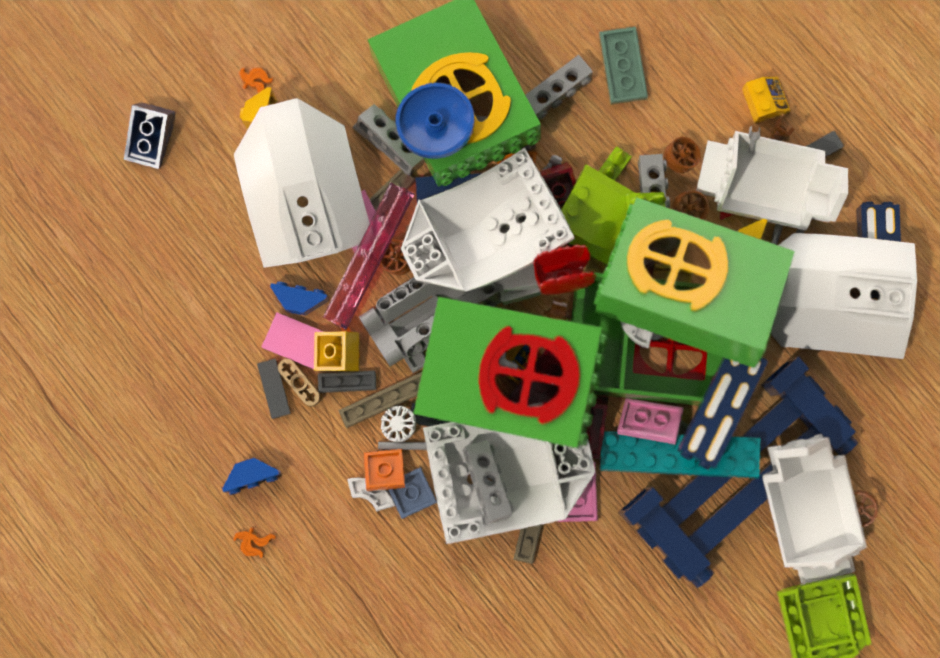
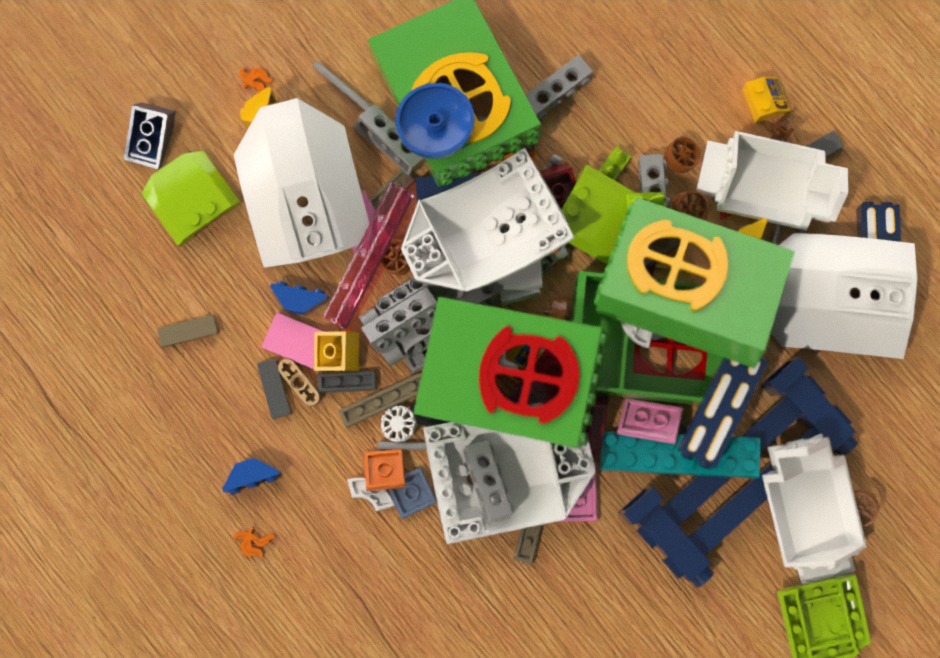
(187, 331): none -> dark tan tile
(188, 195): none -> lime wedge
(342, 86): none -> light grey bar
(401, 320): none -> light grey brick
(562, 270): red animal -> none
(623, 65): sand green tile -> none
(753, 136): light grey hand -> none

